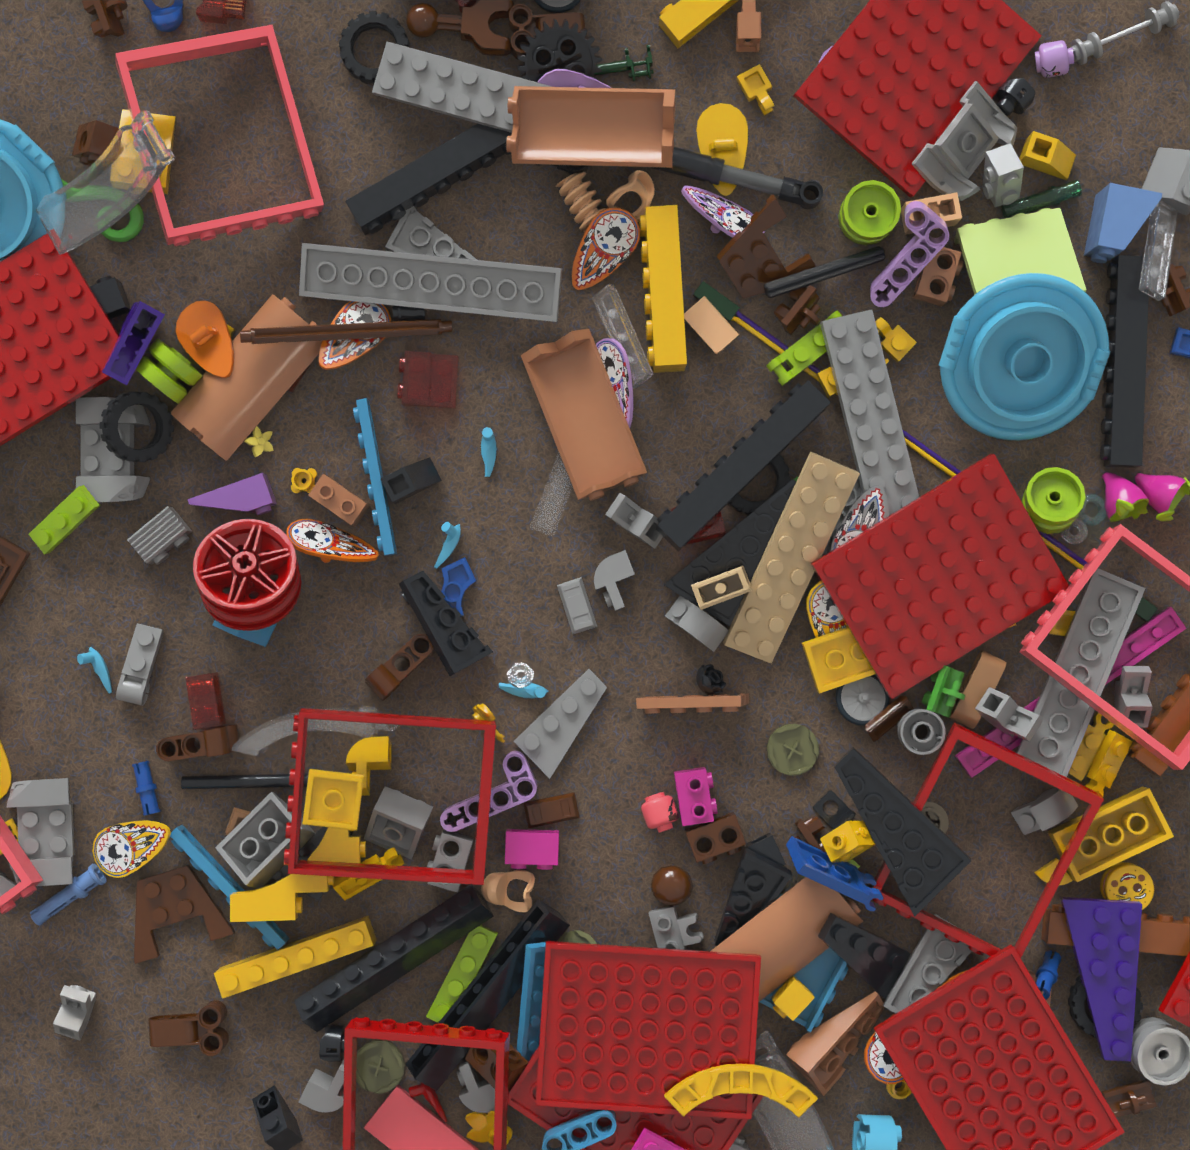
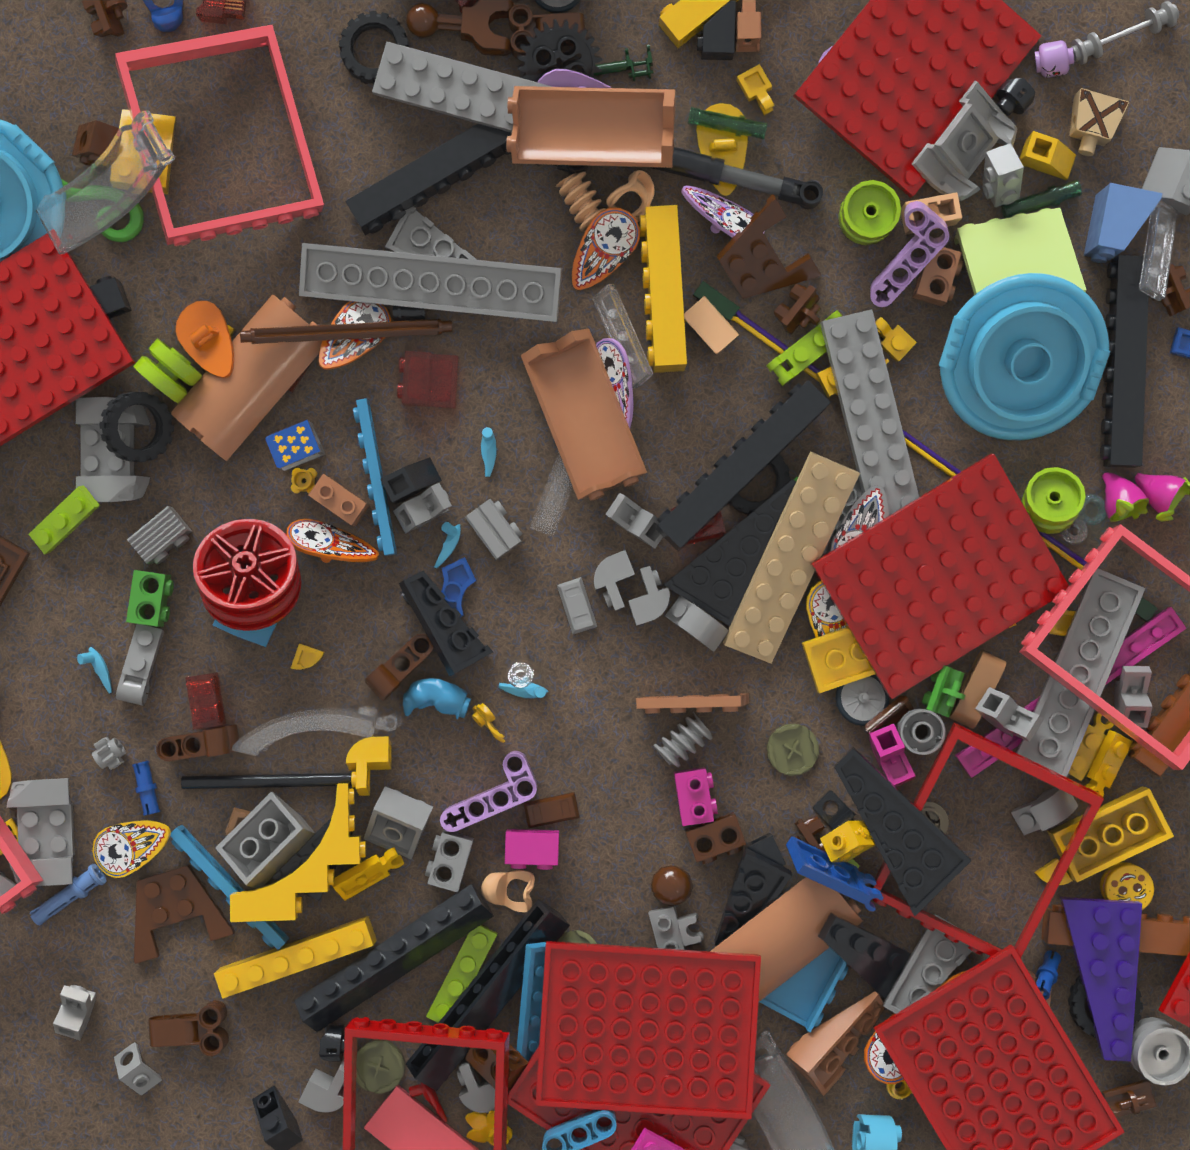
(108, 753): none -> light grey gear
(132, 341): dark purple arch -> none
(136, 1073): none -> light grey bracket
(141, 597): none -> bright green brick
(247, 495): medium lavender slope -> none
(260, 442): light yellow plant -> none
(295, 445): none -> blue piece
(306, 657): none -> yellow tile
(333, 799): yellow tile -> none
(388, 872): red door -> none
(423, 508): none -> light grey brick
(443, 695): none -> dark azure animal
(494, 529): none -> light grey brick
(560, 723): light grey wing -> none
(654, 603): none -> light grey brick
(659, 812): coral head -> none
(683, 741): none -> light grey piece
(710, 680): black plate -> none
(719, 35): none -> black slope
(721, 587): tan brick -> none
(728, 123): none -> clear green pin
(740, 1079): yellow tile -> none
(791, 998): yellow brick -> none
(824, 272): black axle -> none
(890, 755): none -> dark pink brick
(1095, 119): none -> tan torso

